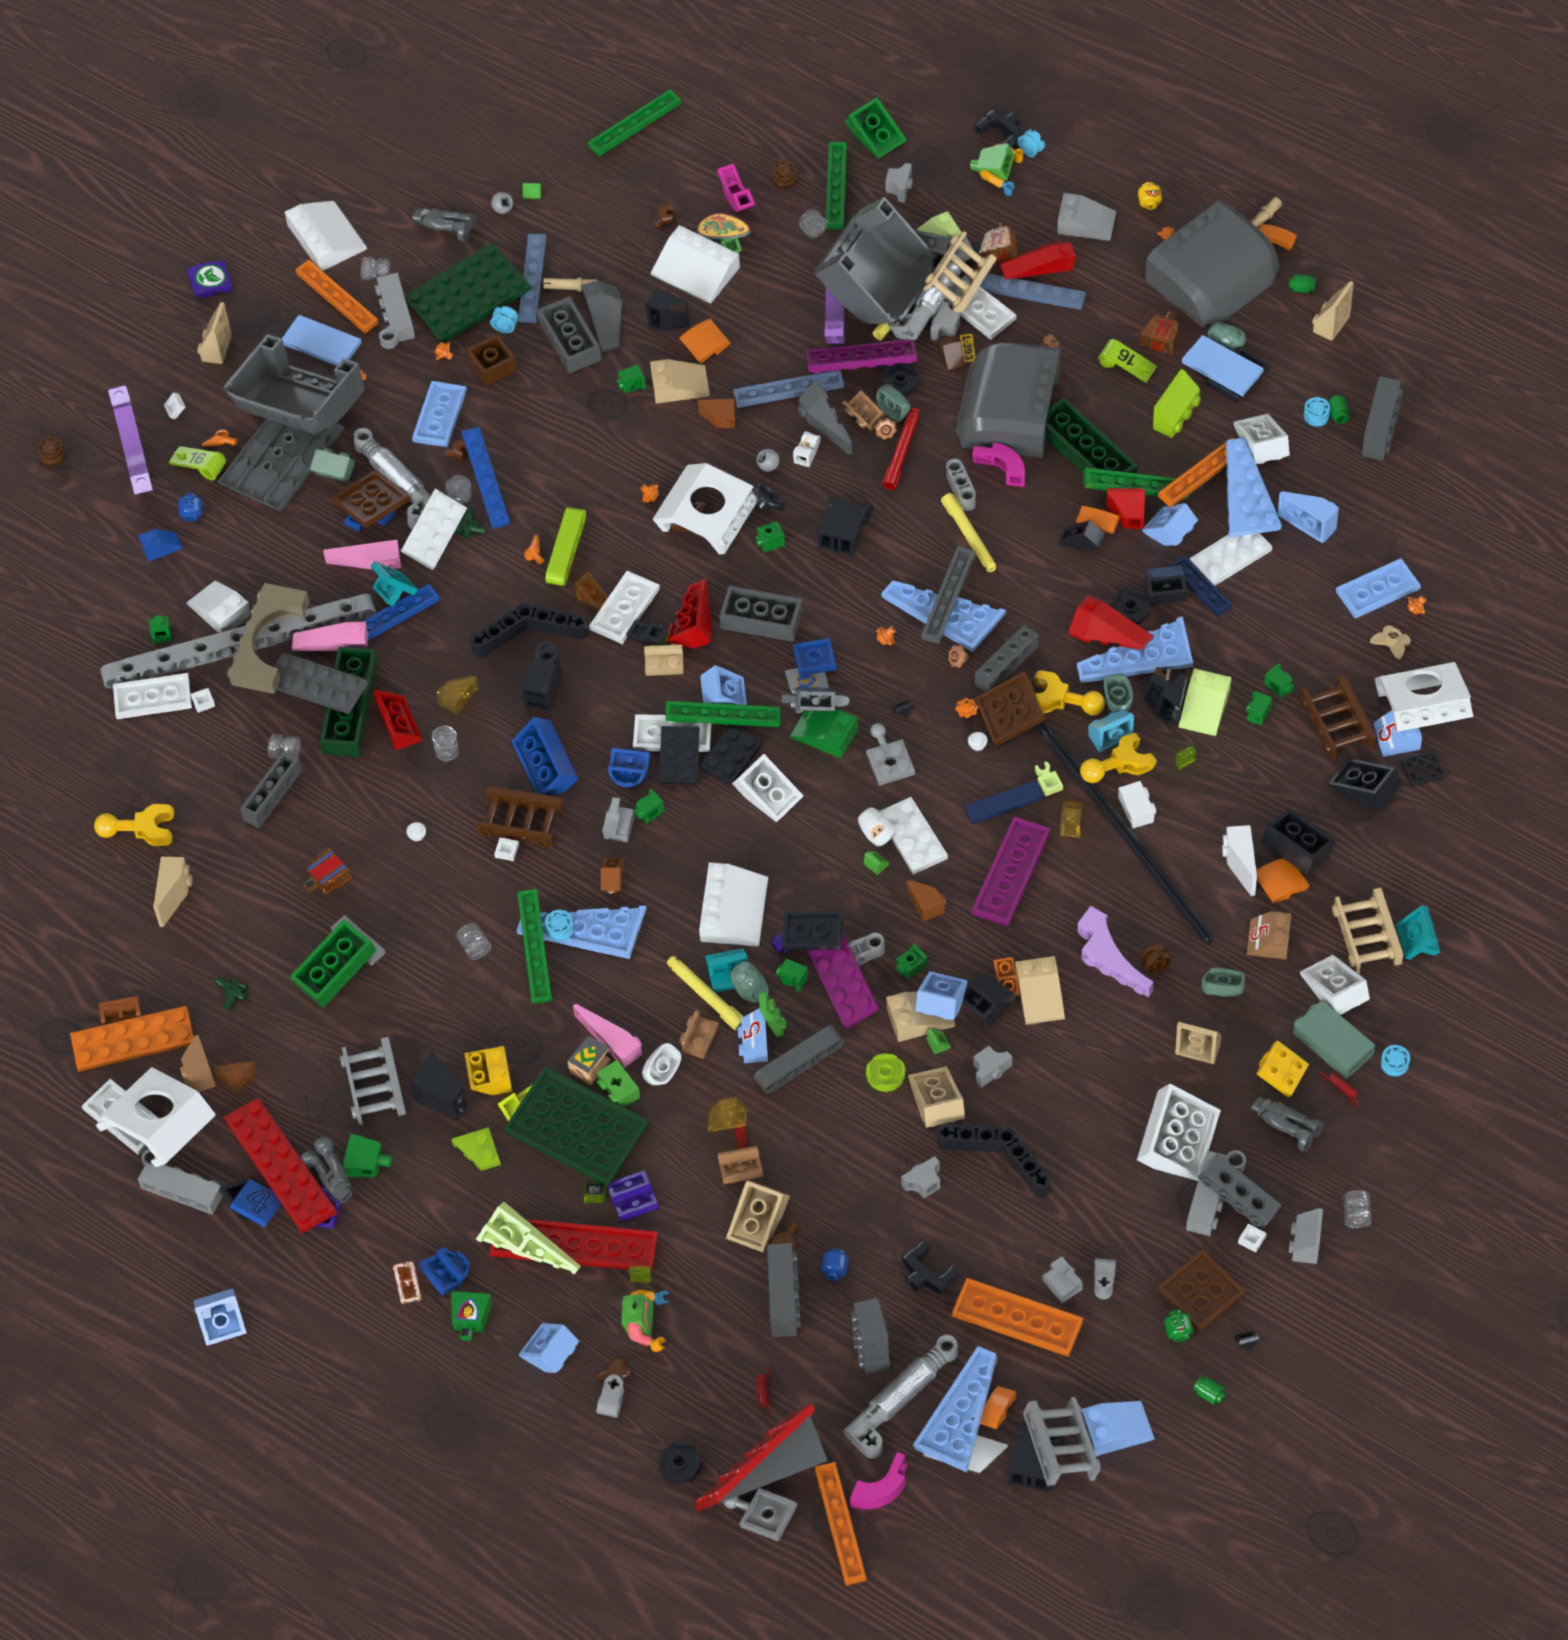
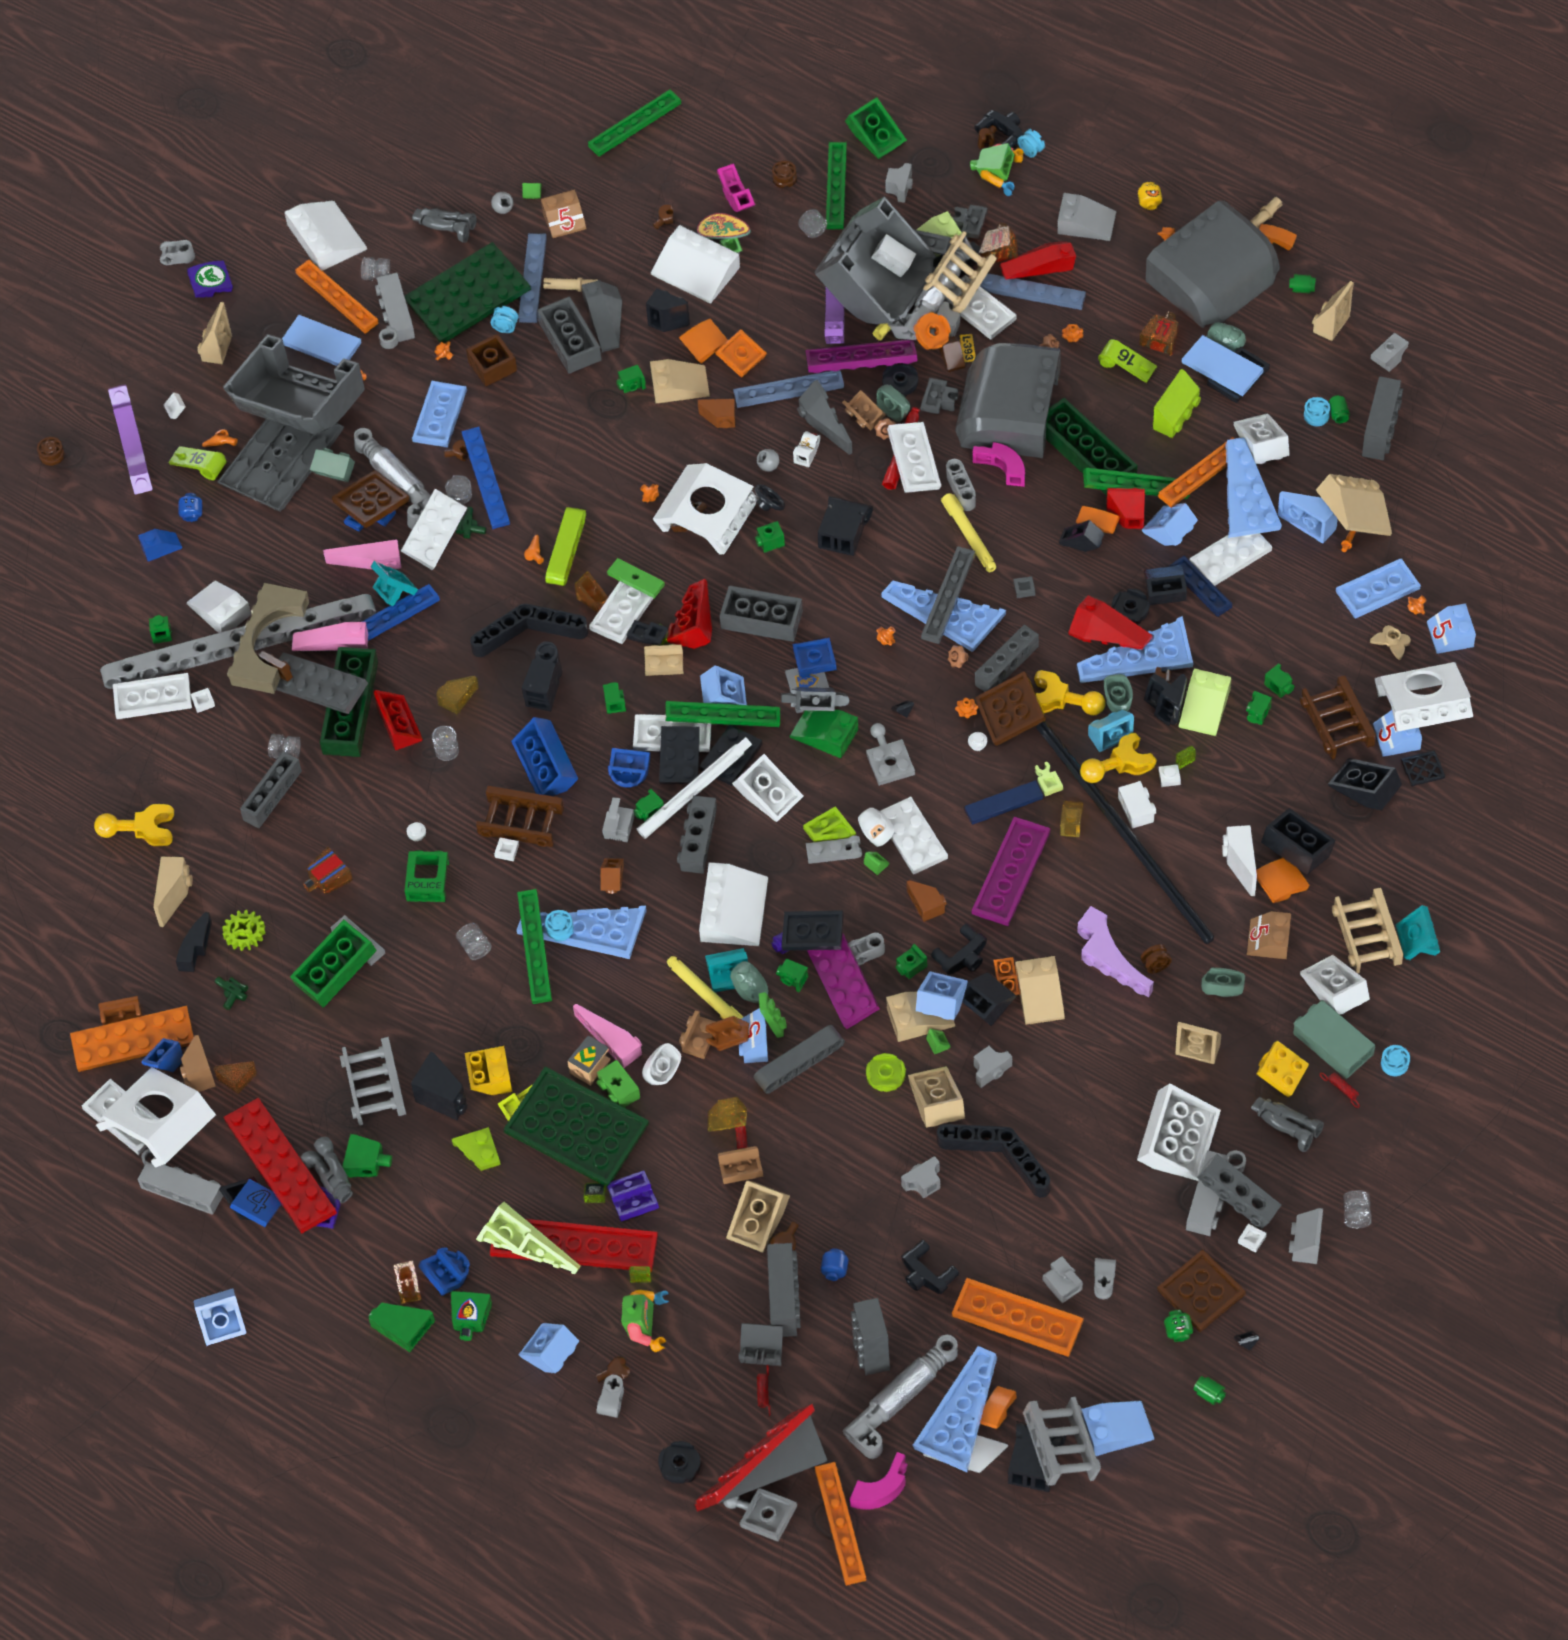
(164, 1056): none -> blue slope
(177, 252): none -> light grey piece
(194, 944): none -> black slope
(243, 931): none -> lime gear
(283, 666): none -> reddish brown plate
(401, 1323): none -> green slope
(426, 888): none -> green window
(563, 214): none -> medium nougat slope
(614, 698): none -> green brick
(636, 578): none -> bright green tile
(693, 788): none -> white piece
(696, 861): none -> dark grey brick
(728, 1033): none -> dark orange hinge
(741, 353): none -> orange plate
(761, 1344): none -> dark grey hinge
(829, 827): none -> lime wing
(833, 850): none -> light grey plate
(893, 255): none -> white brick
(914, 457): none -> white plate
(923, 334): none -> orange plate
(939, 396): none -> dark grey plate
(967, 956): none -> black connector
(971, 220): none -> dark grey plate
(986, 136): none -> reddish brown piece
(1024, 587): none -> dark grey plate
(1072, 333): none -> orange plant
(1169, 775): none -> white plate
(1346, 544): none -> orange piece
(1356, 503): none -> tan slope
(1390, 352): none -> light grey brick
(1452, 629): none -> light blue slope

